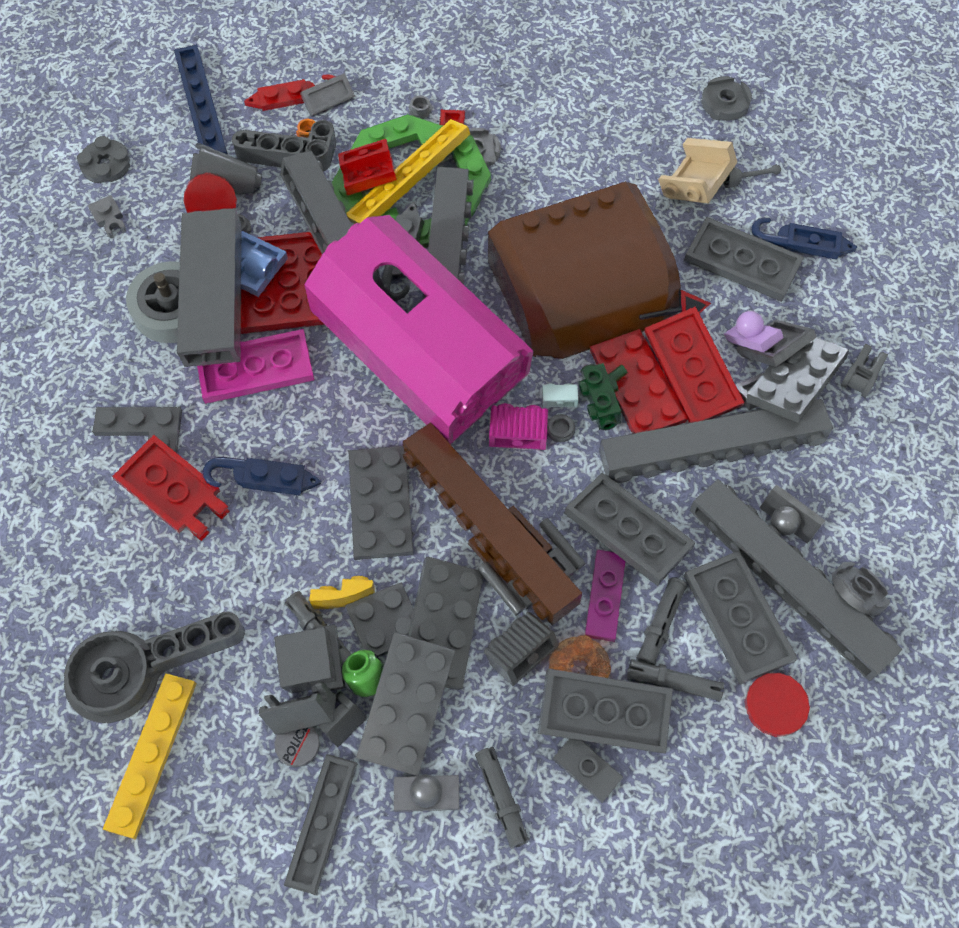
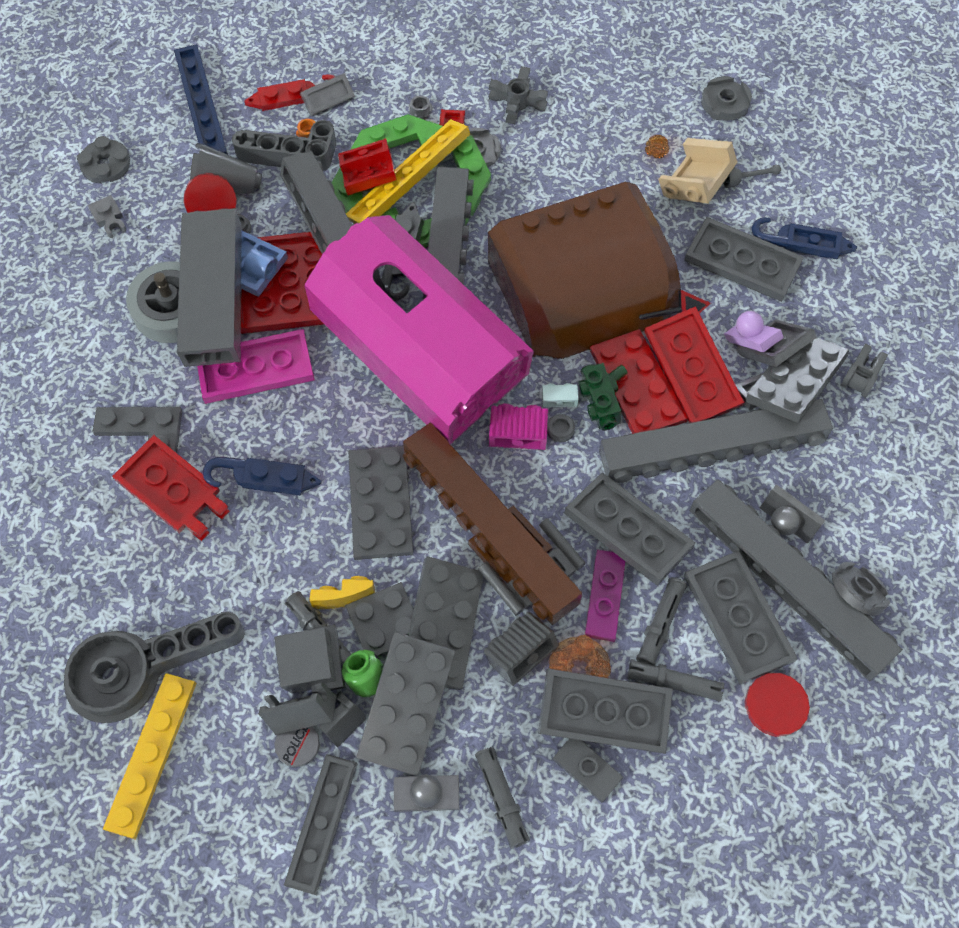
(518, 95): none -> dark grey pin
(657, 141): none -> clear orange plate

